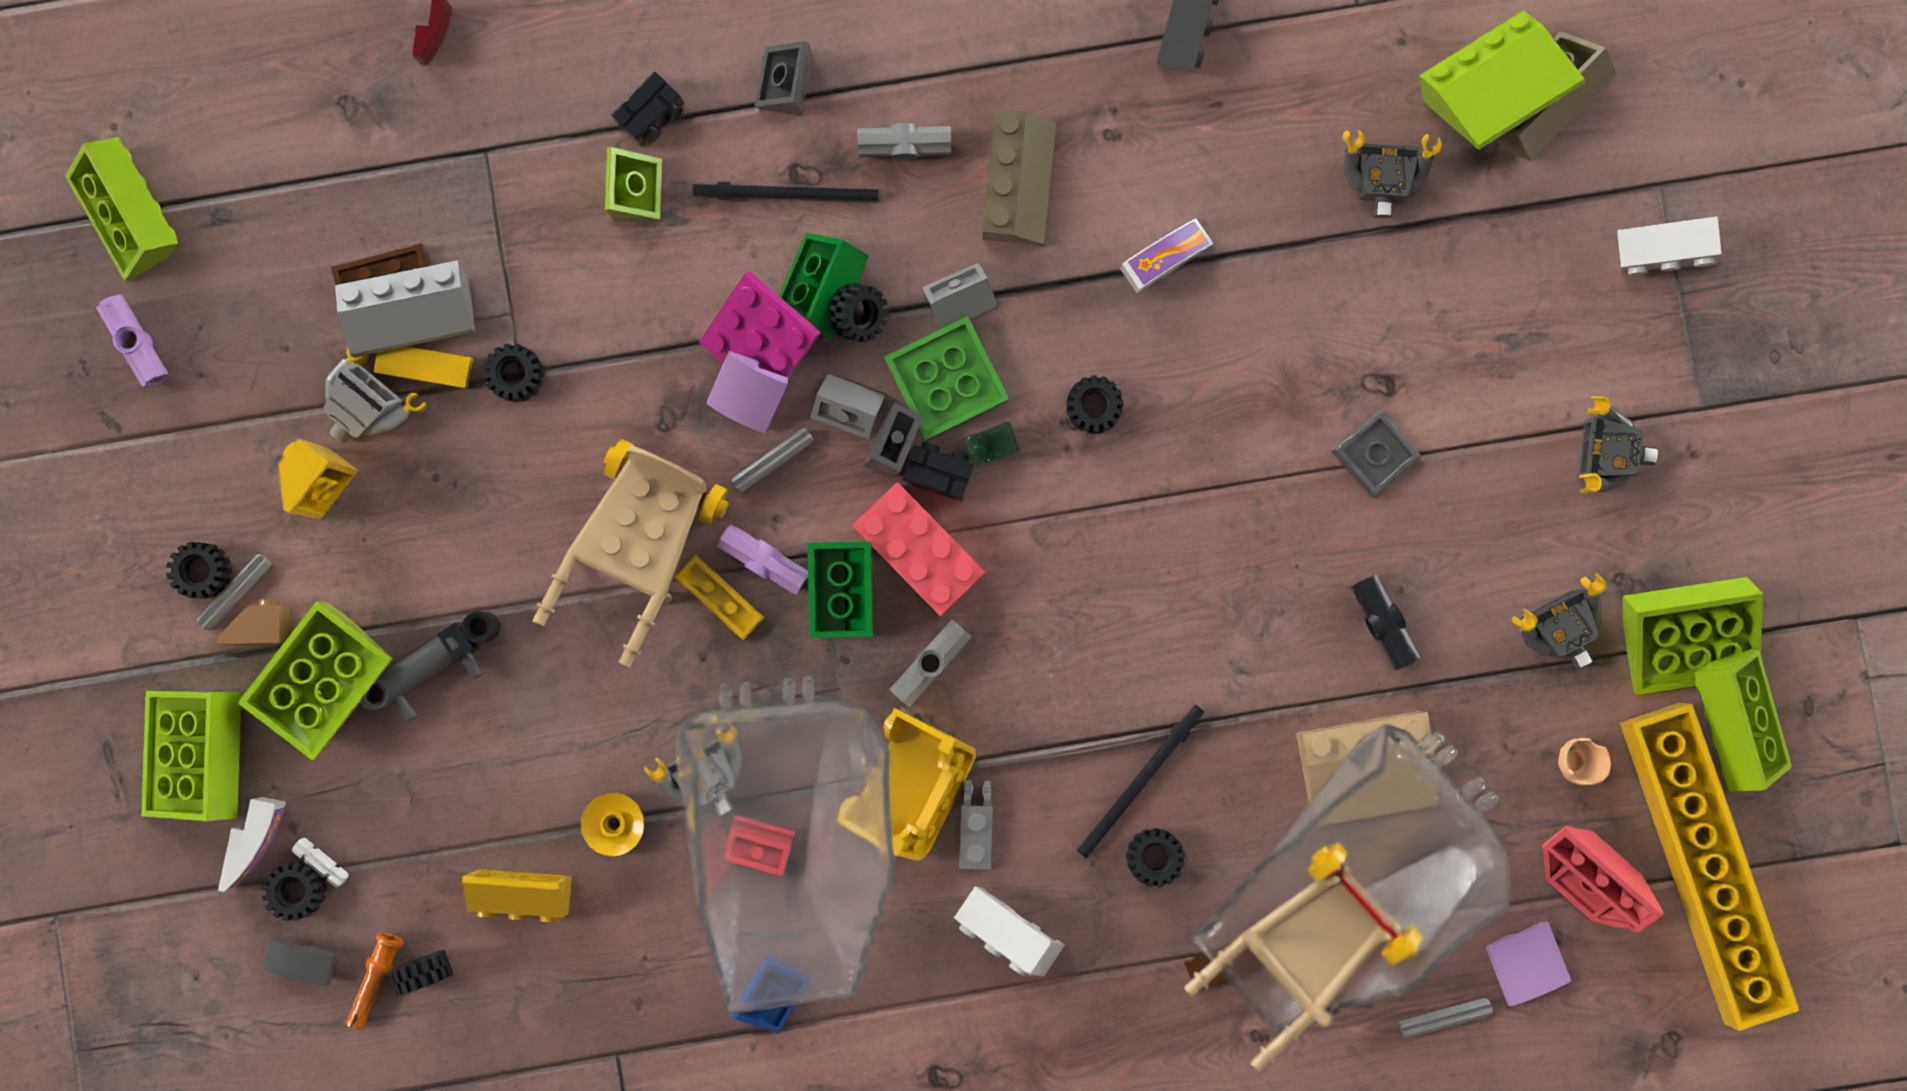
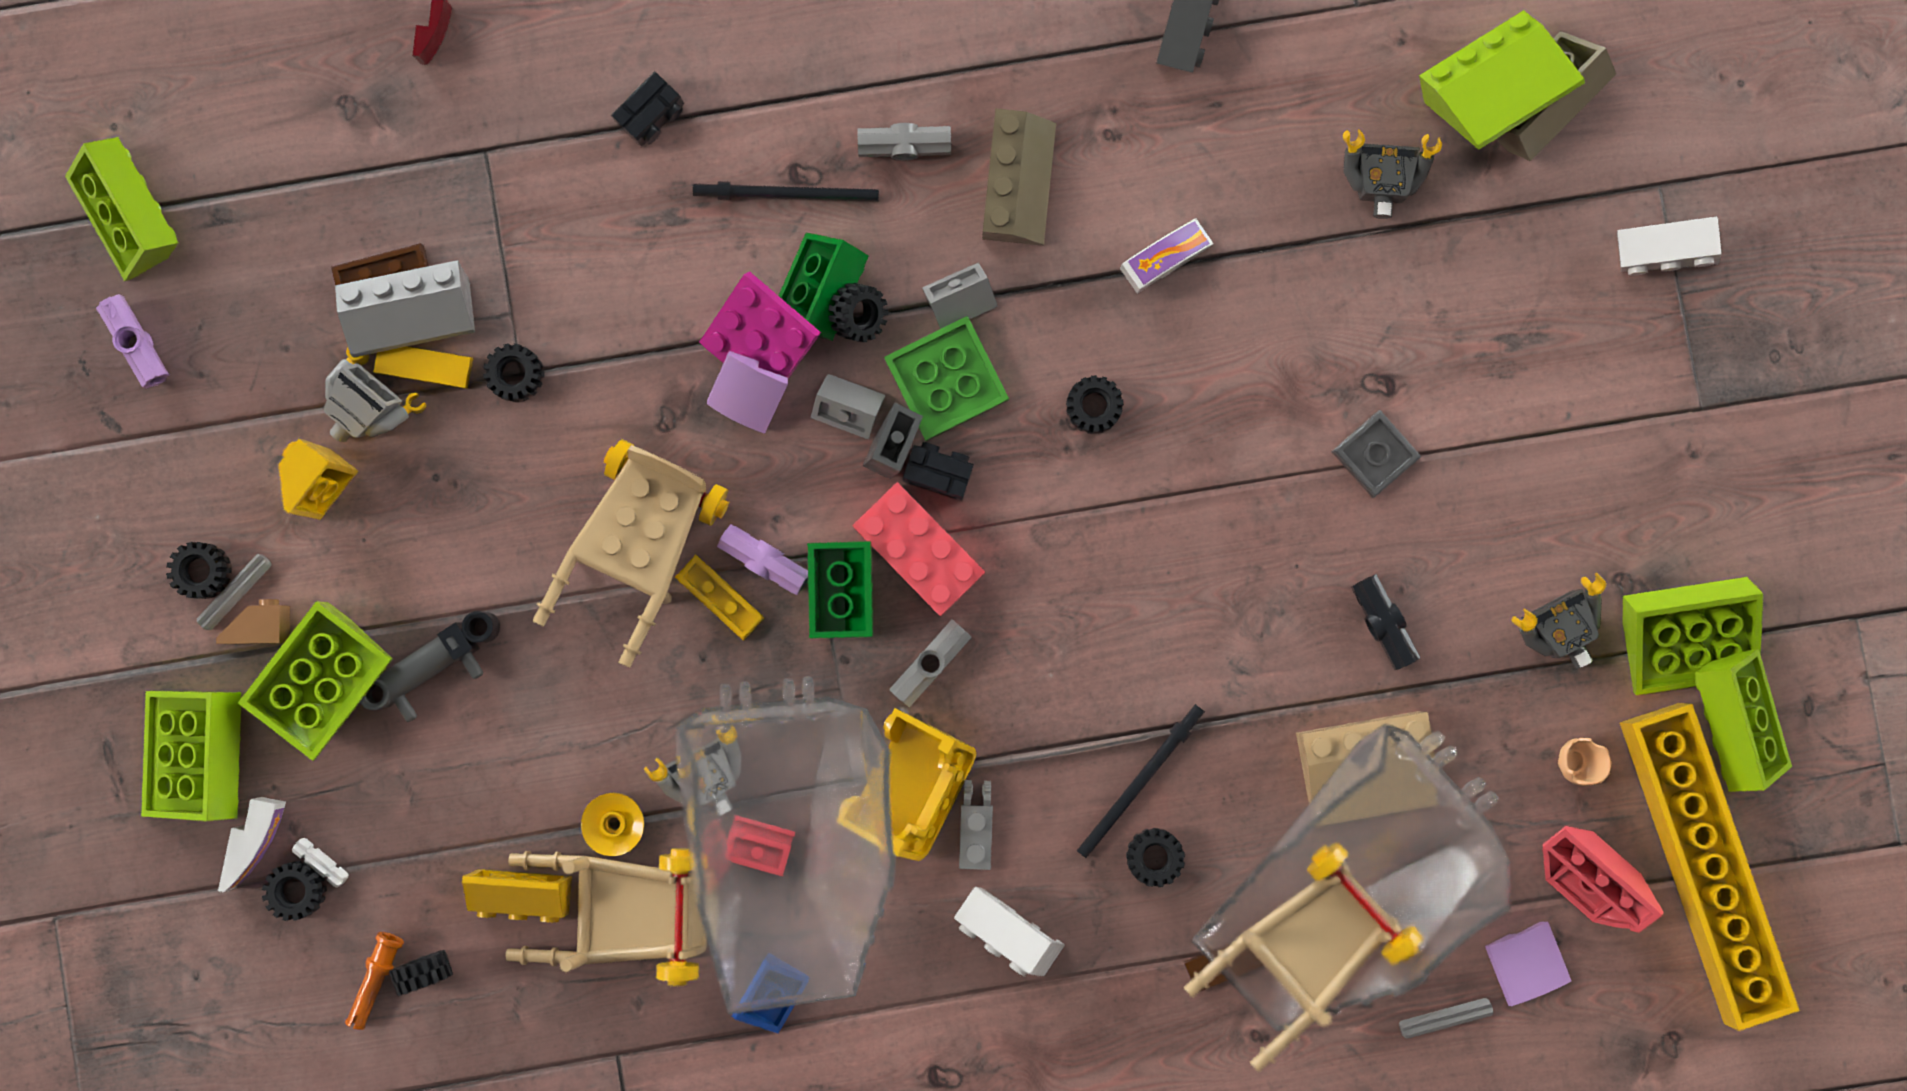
(300, 963): dark grey slope -> none
(627, 914): none -> tan piece
(633, 185): lime slope -> none
(772, 460): light grey axle -> none
(784, 78): dark grey slope -> none
(992, 444): clear green bracket -> none
(1611, 448): dark grey torso -> none

